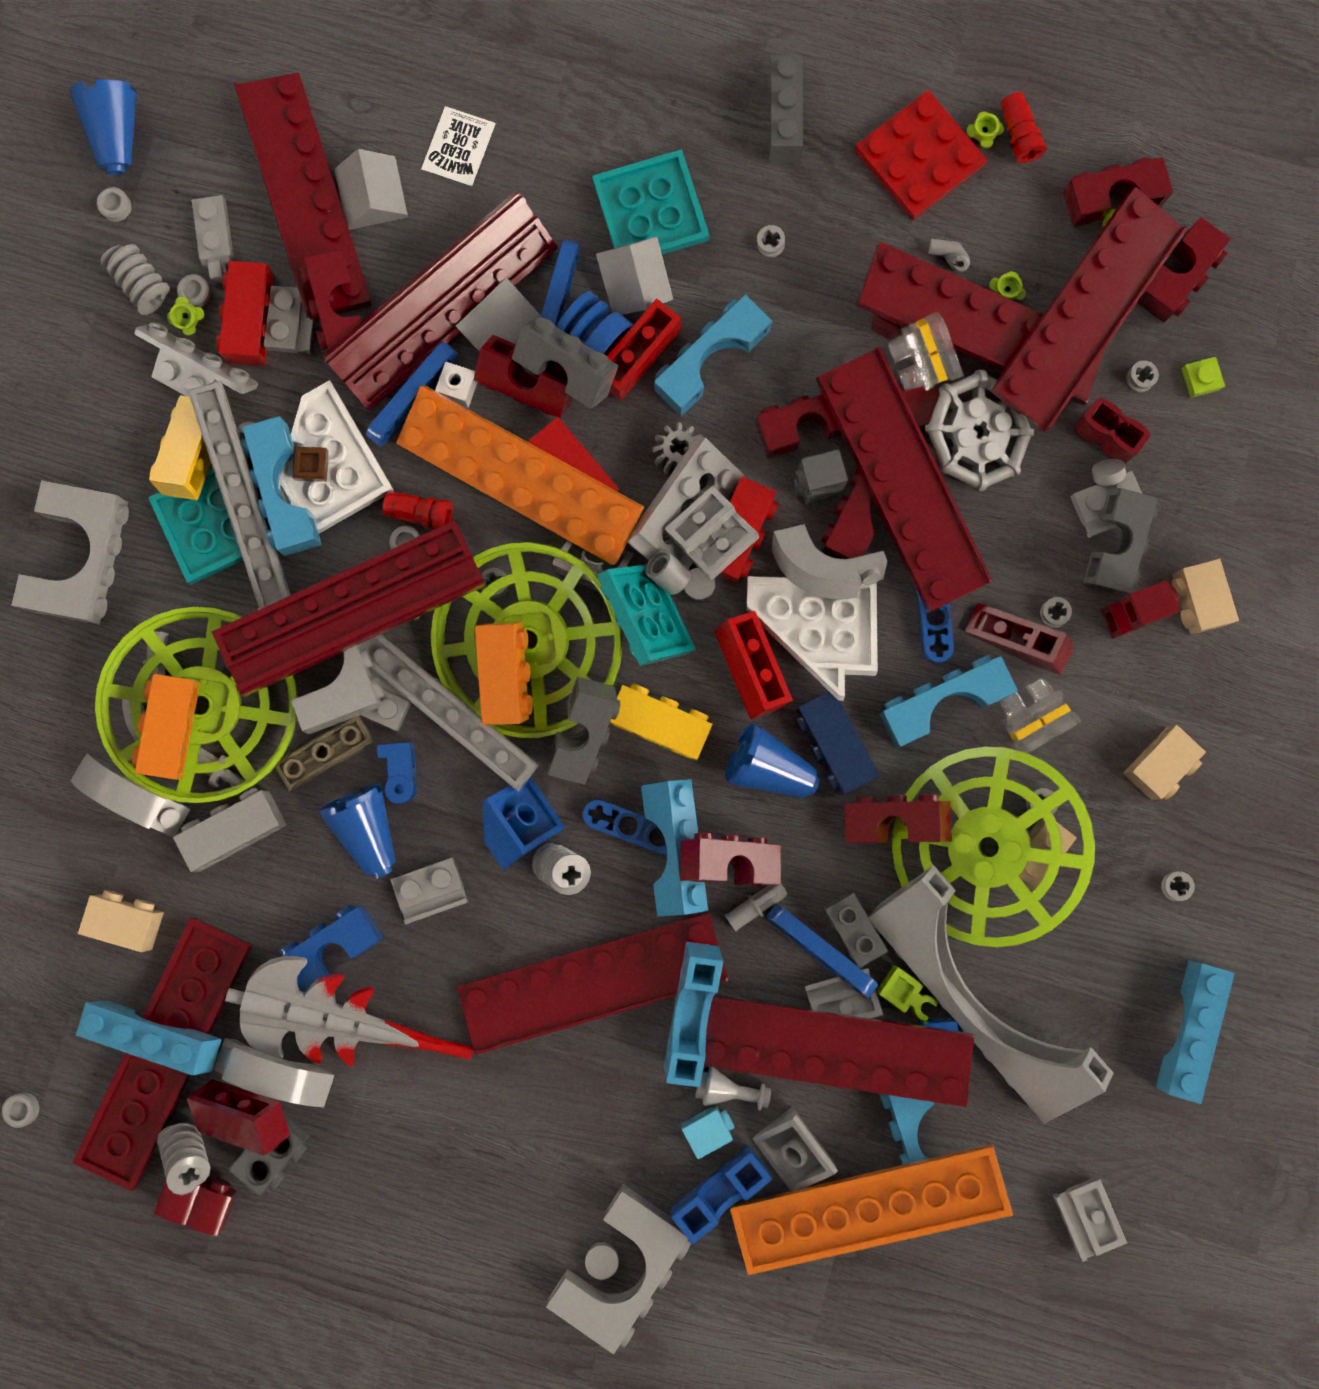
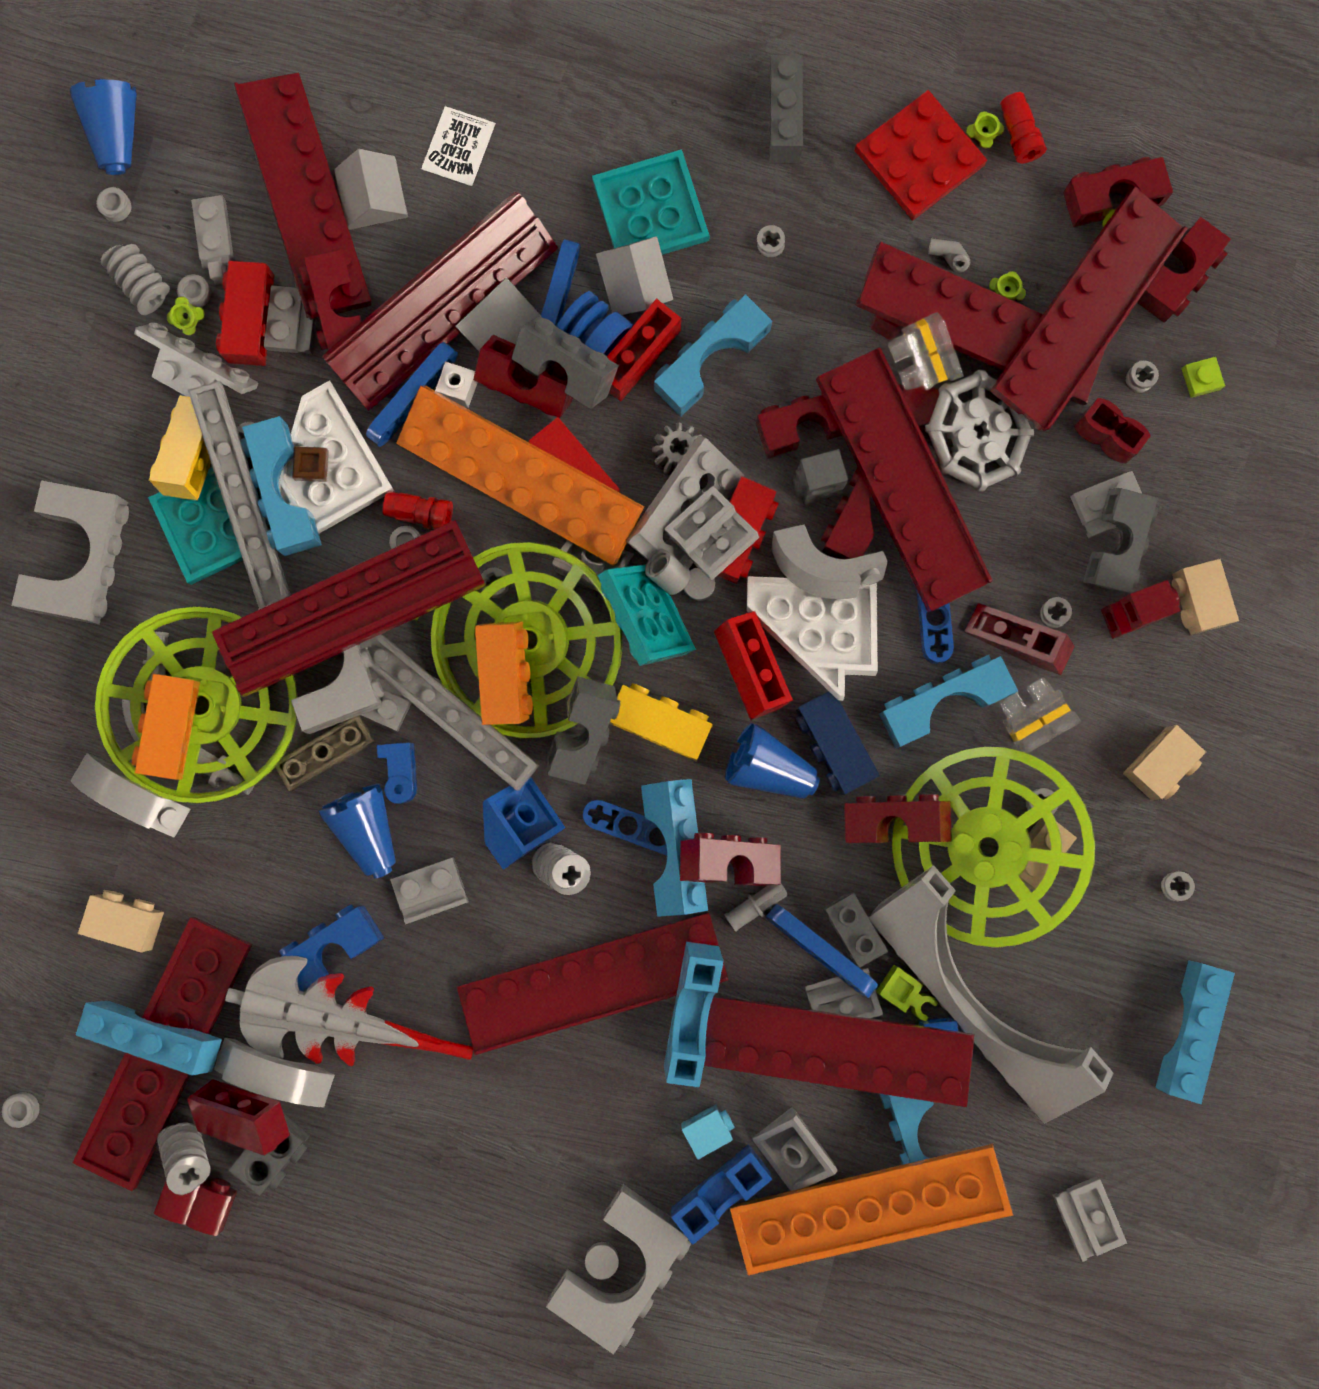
(229, 829): light grey brick -> none
(718, 1088): light grey piece -> none
(1109, 472): light grey tile -> none

